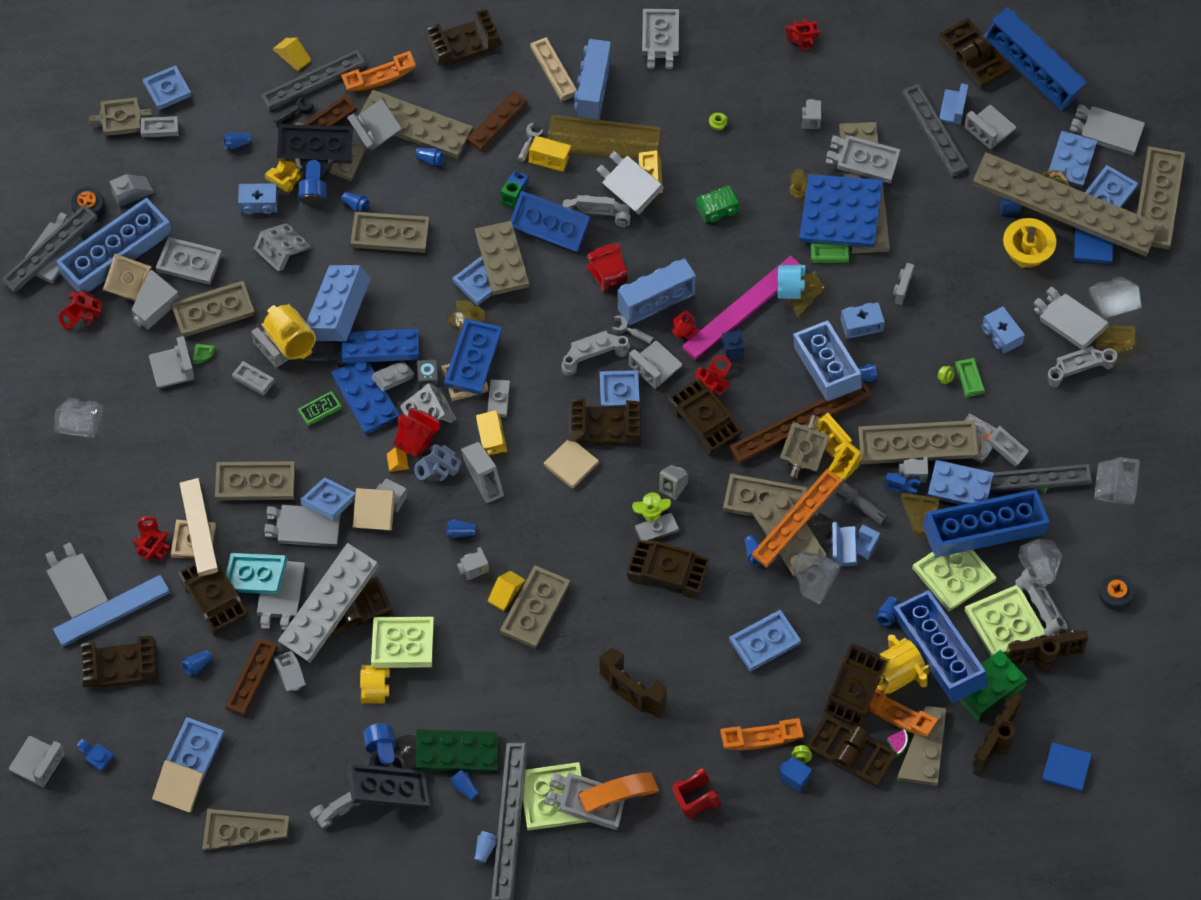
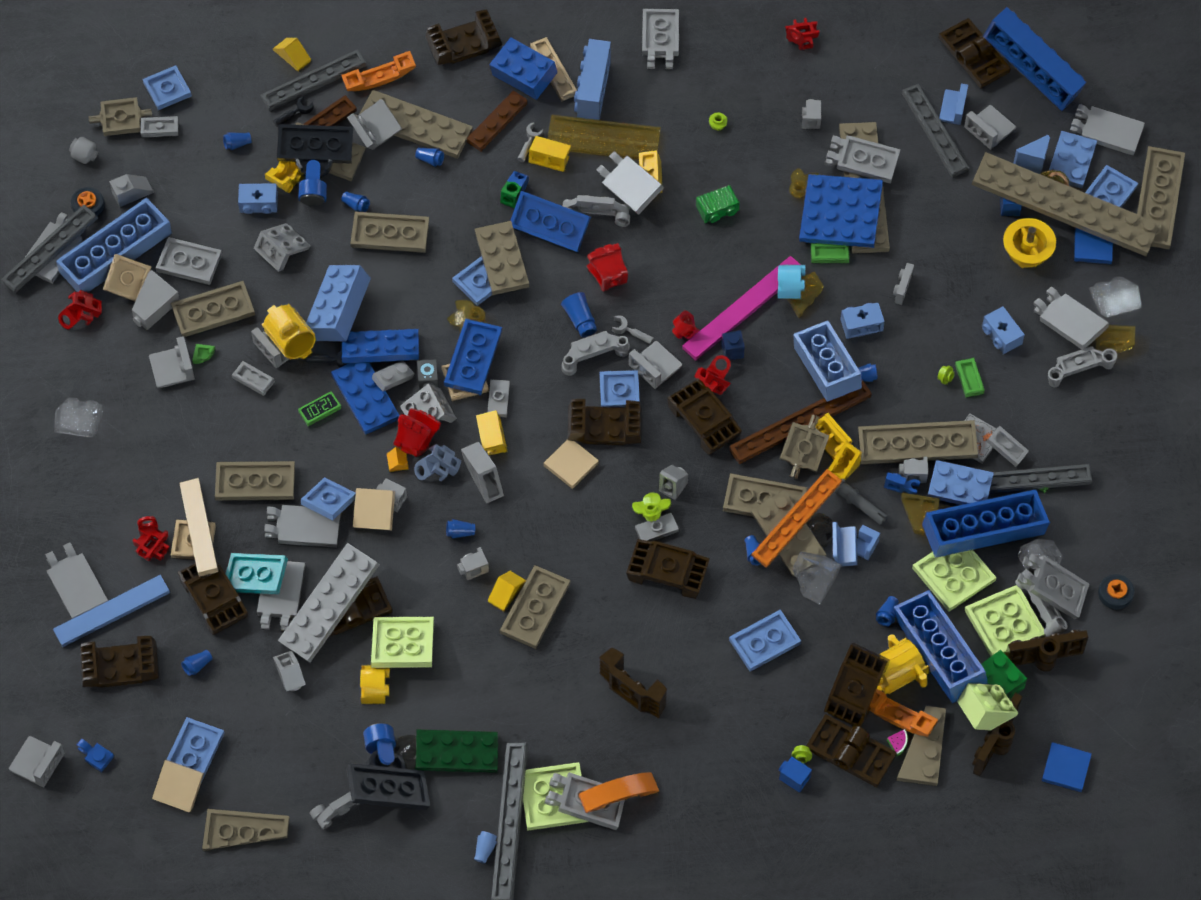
(83, 150): none -> light grey head
(251, 677): reddish brown plate -> none
(464, 784): blue cone -> none
(523, 68): none -> blue brick
(580, 314): none -> blue plant
(656, 291): medium blue brick -> none
(695, 782): red piece -> none
(762, 737): orange slope -> none
(986, 706): none -> yellowish green slope
(1033, 155): none -> medium blue slope
(1055, 585): none -> light grey tile
(1117, 480): clear slope -> none

